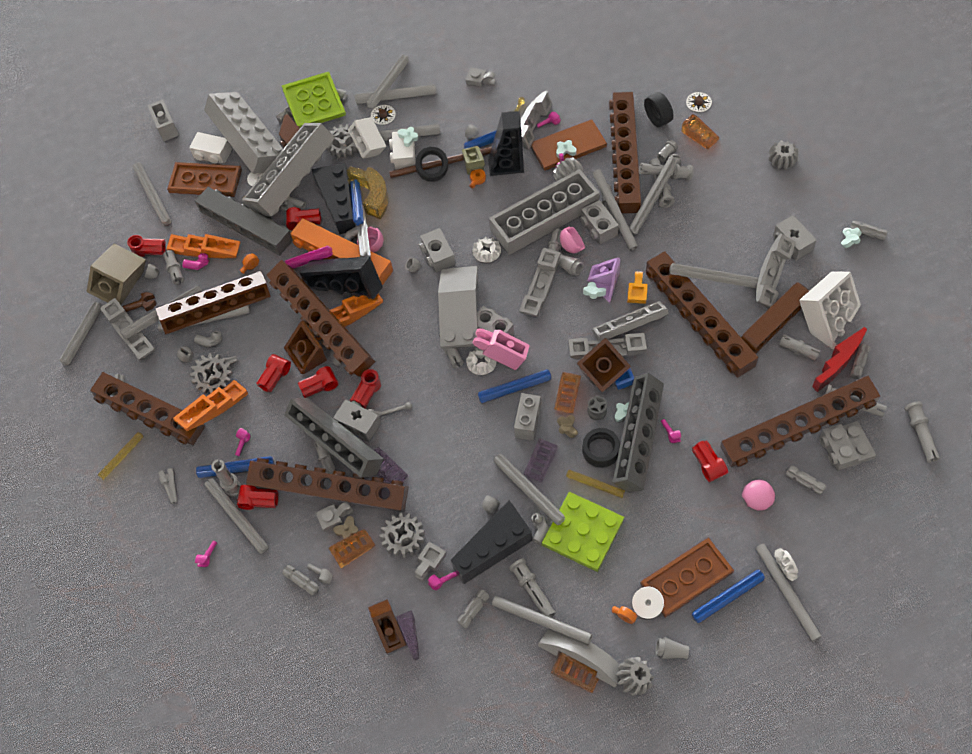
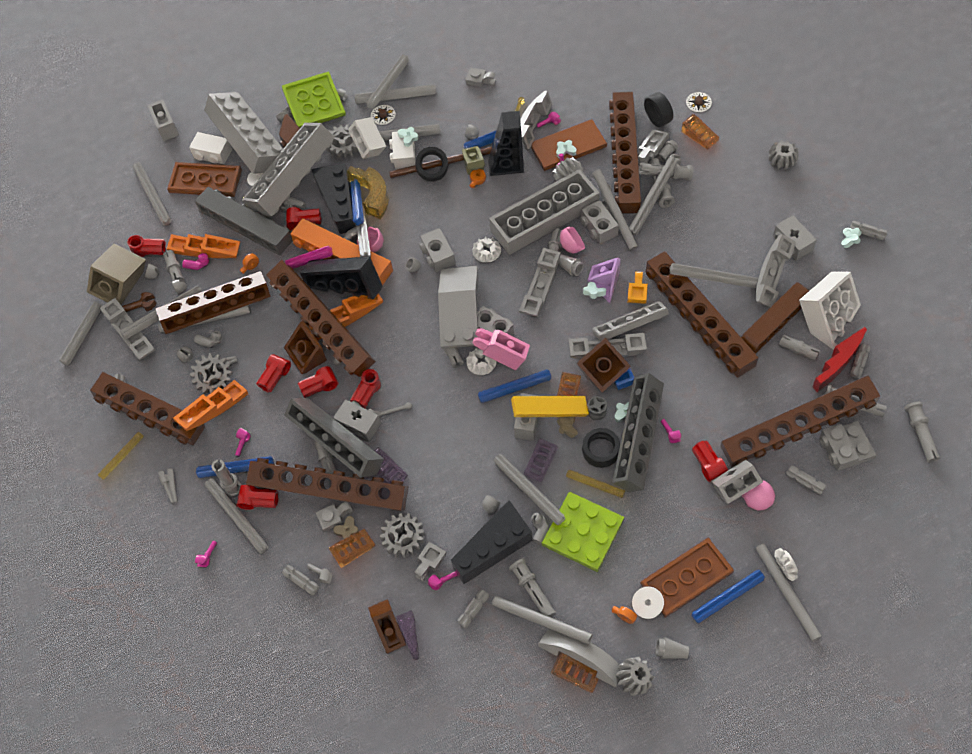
(179, 286): none -> light grey hinge
(549, 406): none -> yellow tile
(652, 145): none -> light grey hinge
(737, 481): none -> light grey brick

